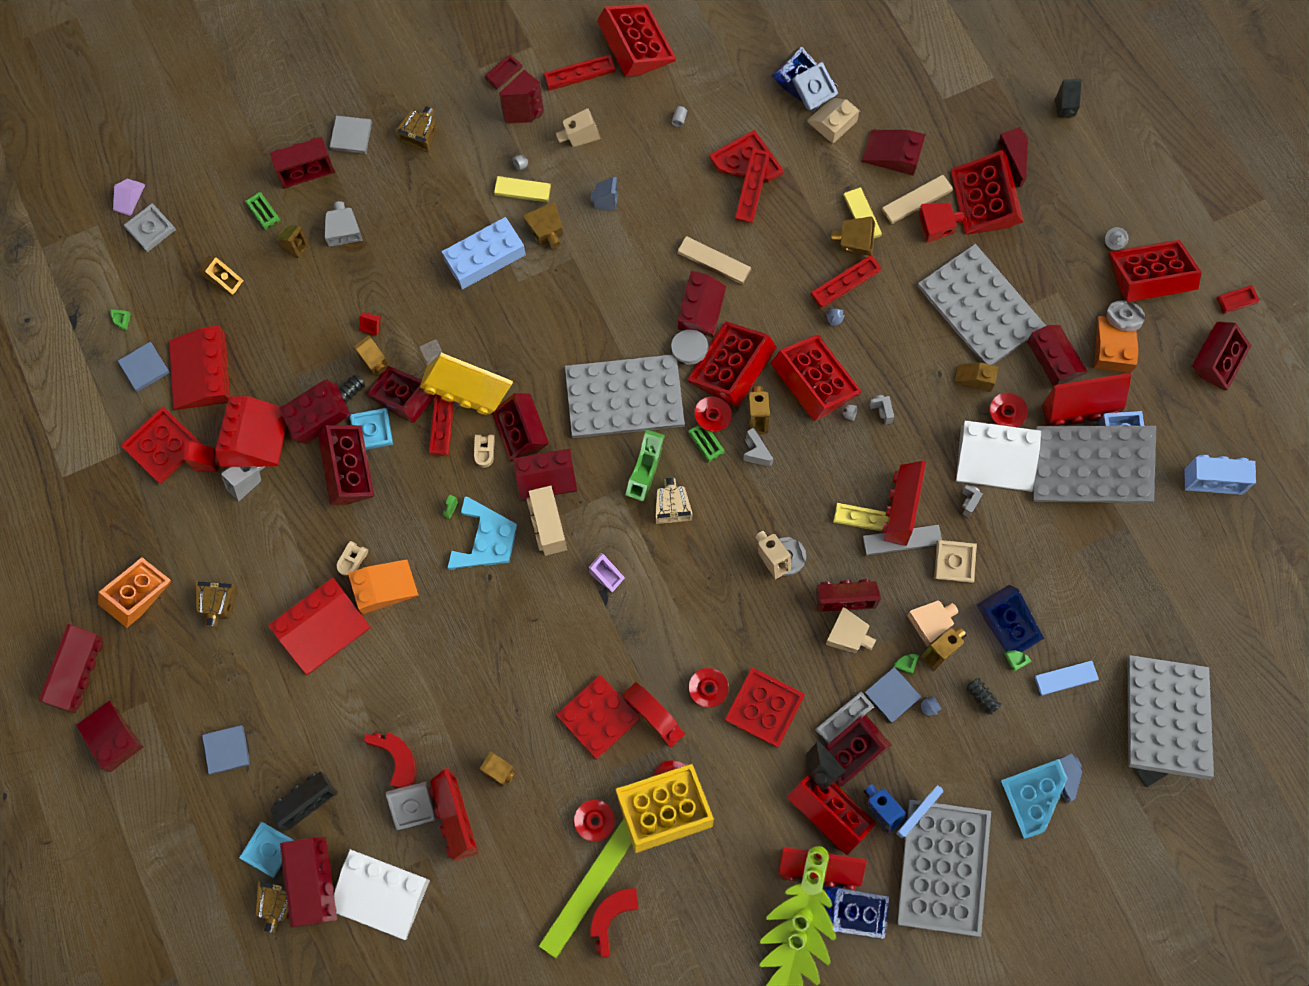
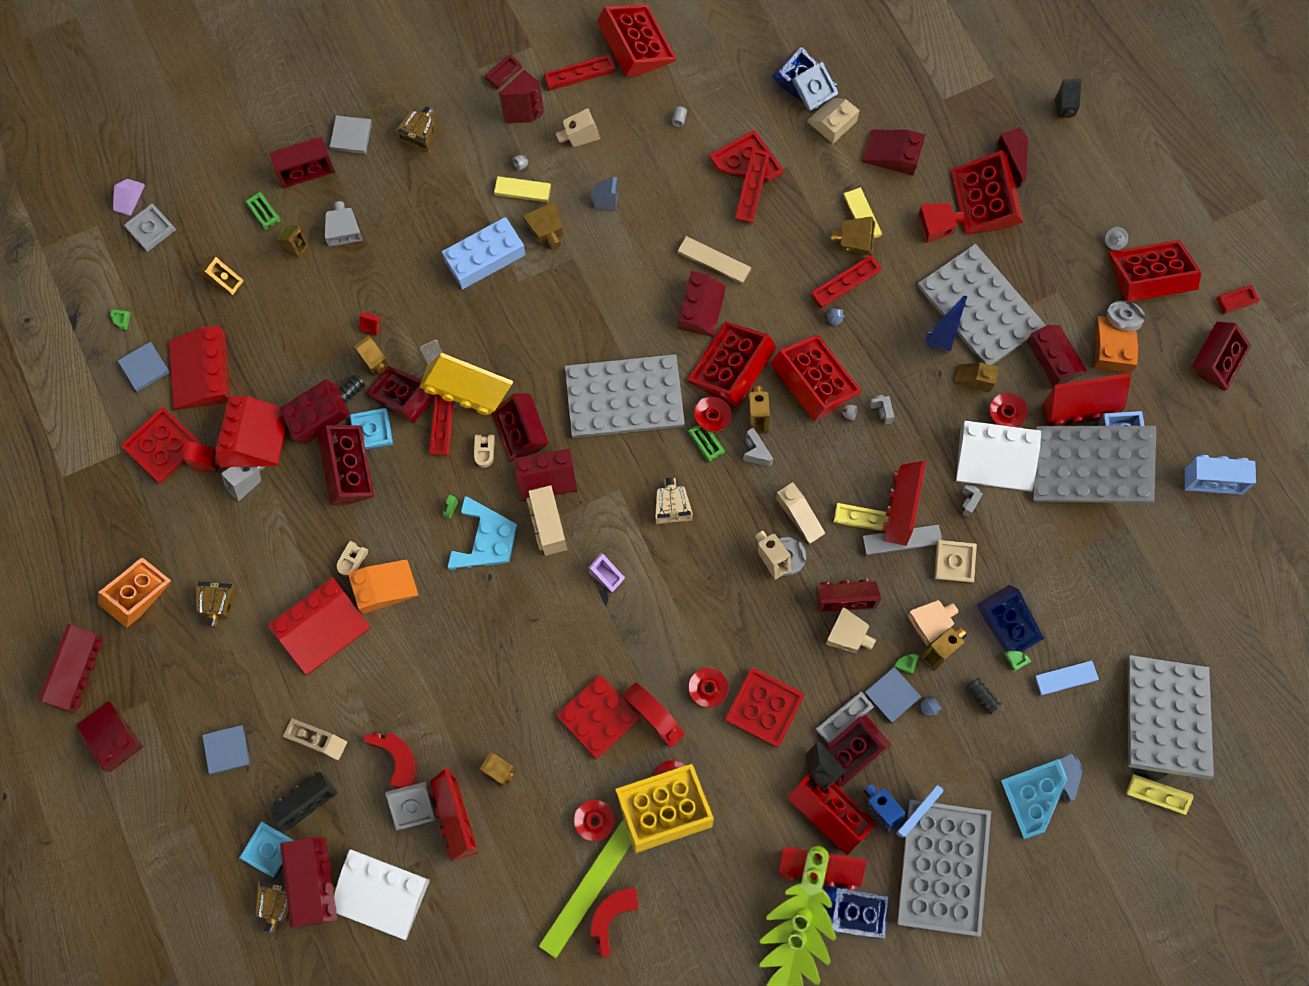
(315, 739): none -> tan slope
(646, 465): bright green arch -> none
(689, 346): light grey tile -> none
(800, 512): none -> tan slope
(912, 201): tan tile -> none
(944, 332): none -> clear blue slope
(1159, 794): none -> light yellow tile

